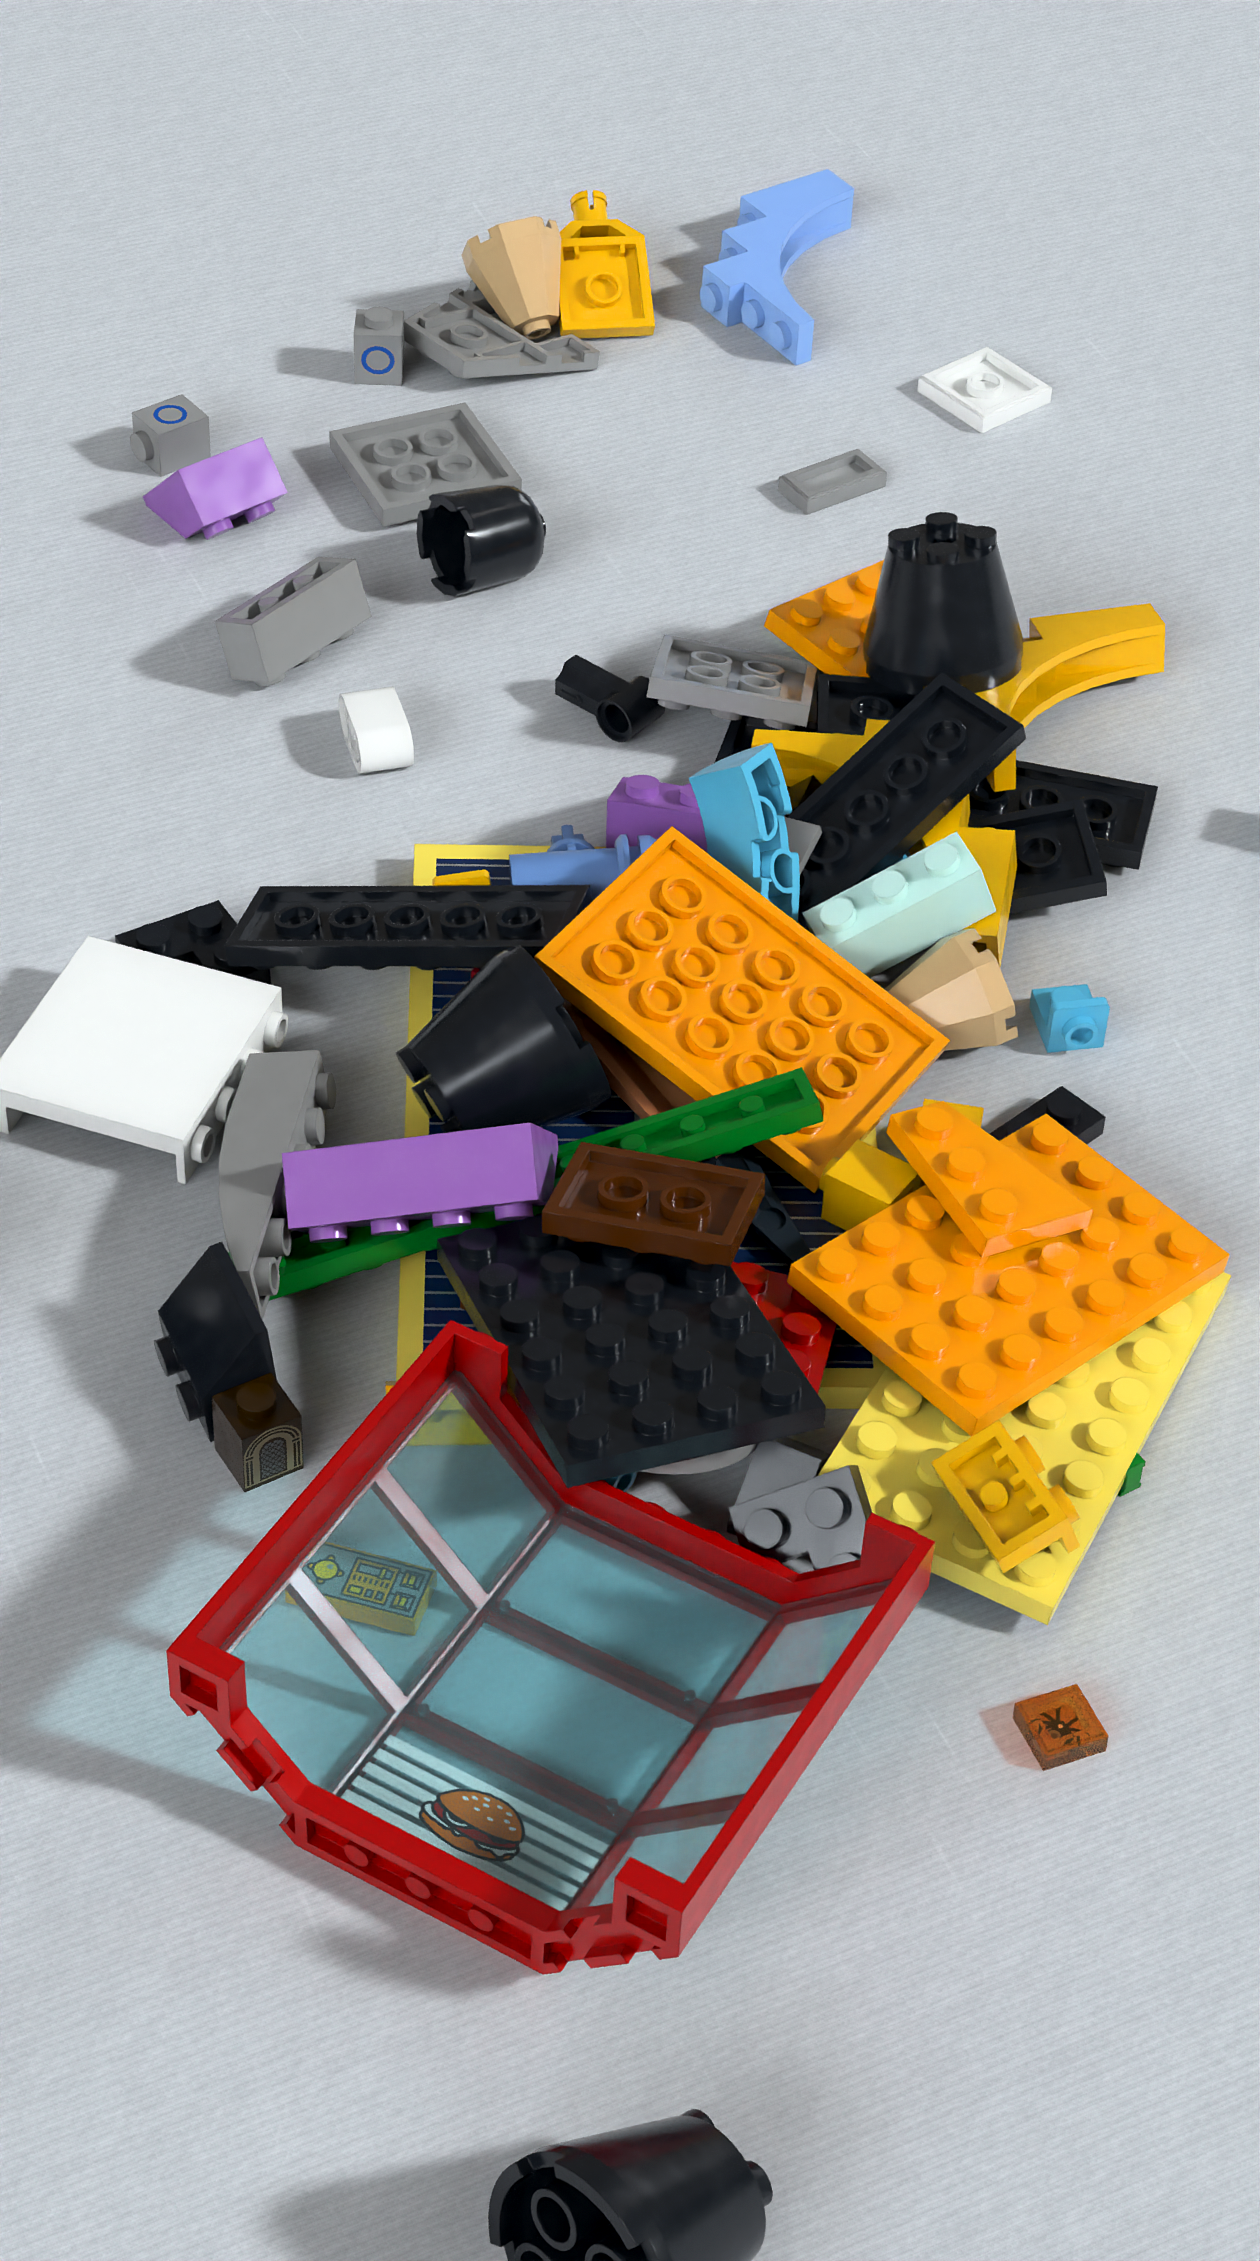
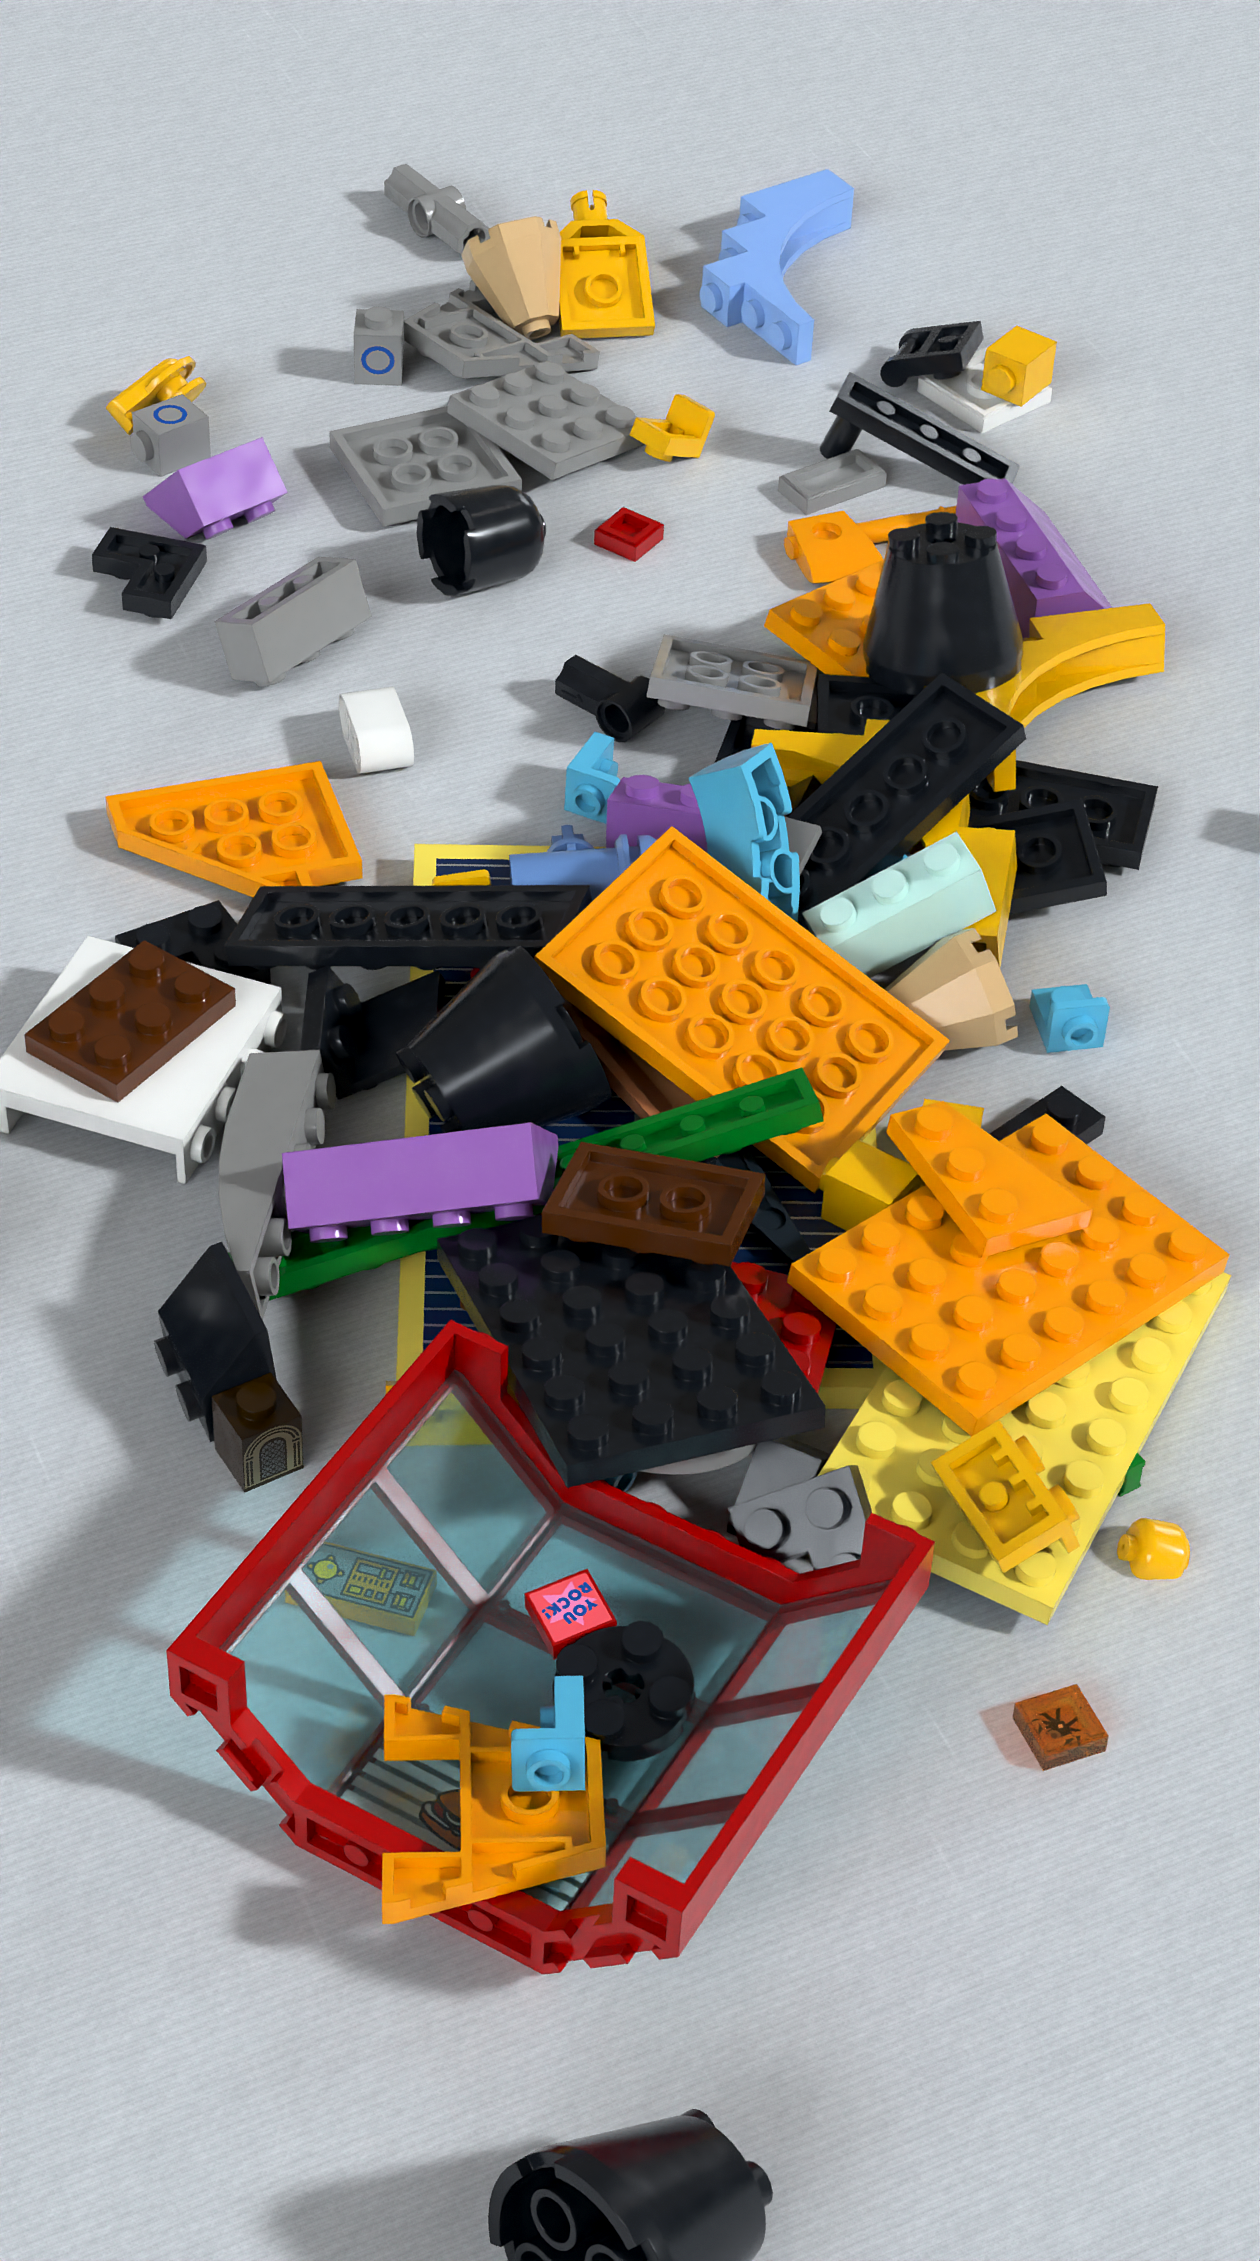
(130, 1020): none -> reddish brown plate
(157, 385): none -> yellow piece
(157, 566): none -> black plate
(243, 829): none -> light orange wing
(362, 1038): none -> black bracket
(433, 209): none -> light grey piece
(506, 1834): none -> light orange wing
(547, 419): none -> light grey plate
(554, 1753): none -> medium azure bracket
(568, 1610): none -> tile
(591, 778): none -> medium azure bracket
(628, 534): none -> red tile
(638, 1657): none -> black plate
(679, 434): none -> yellow bracket
(836, 546): none -> light orange piece
(871, 409): none -> black piece
(933, 350): none -> black plate
(1018, 365): none -> yellow brick
(1037, 560): none -> medium lavender slope
(1154, 1549): none -> yellow piece

